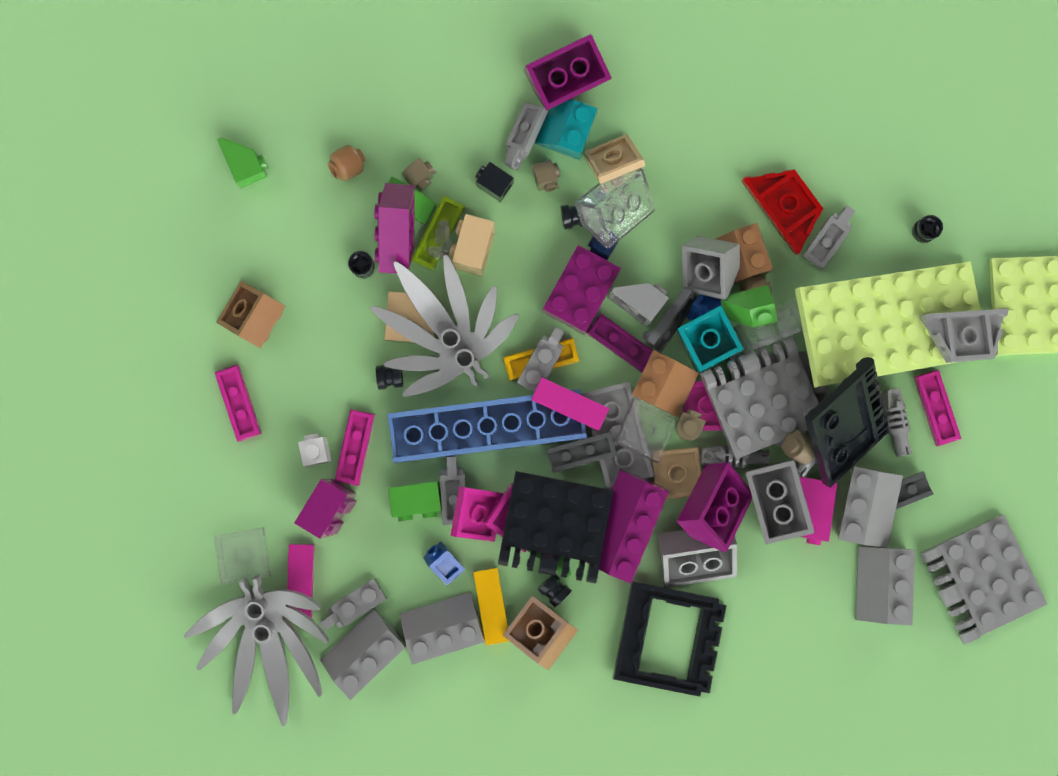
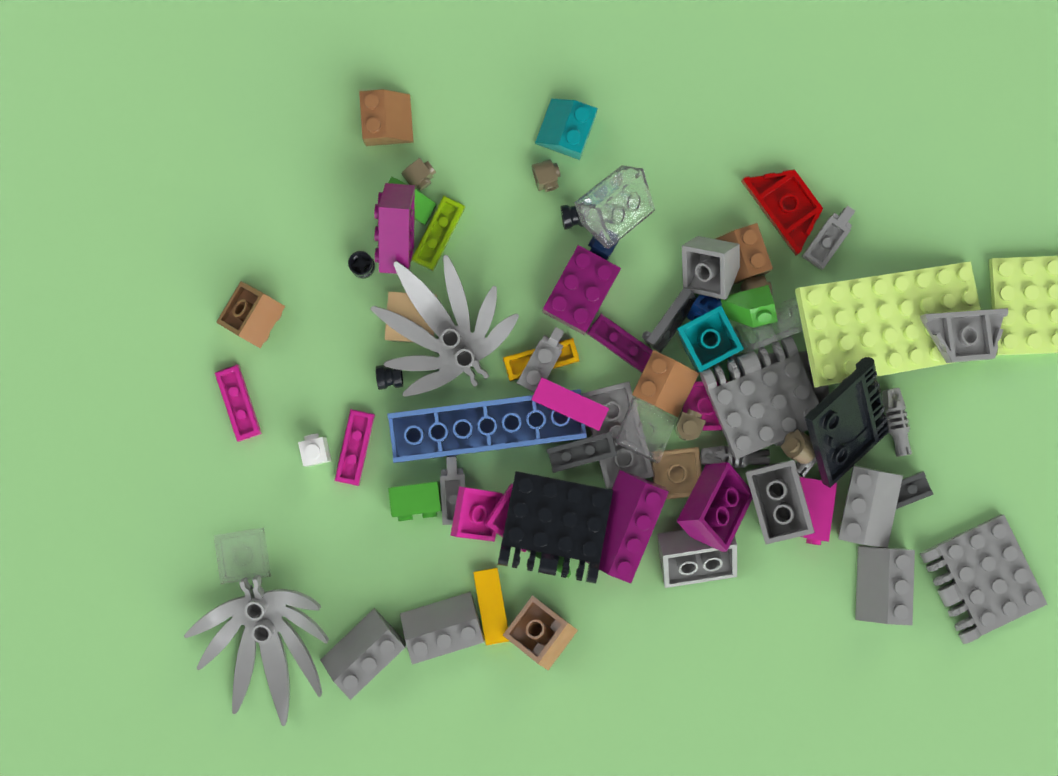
(243, 162): bright green slope -> none
(301, 570): dark pink tile -> none
(326, 508): magenta brick -> none
(346, 163): medium nougat head -> none
(354, 605): light grey hinge -> none
(386, 117): none -> medium nougat slope
(442, 236): clear bracket -> none
(443, 563): bracket -> none
(473, 244): tan brick -> none
(494, 181): black brick -> none
(524, 134): light grey hinge -> none
(554, 590): black wheel -> none
(567, 72): magenta slope -> none
(613, 159): tan tile -> none
(634, 634): black hinge -> none
(640, 300): light grey slope -> none
(932, 226): black wheel -> none
(937, 408): dark pink tile -> none

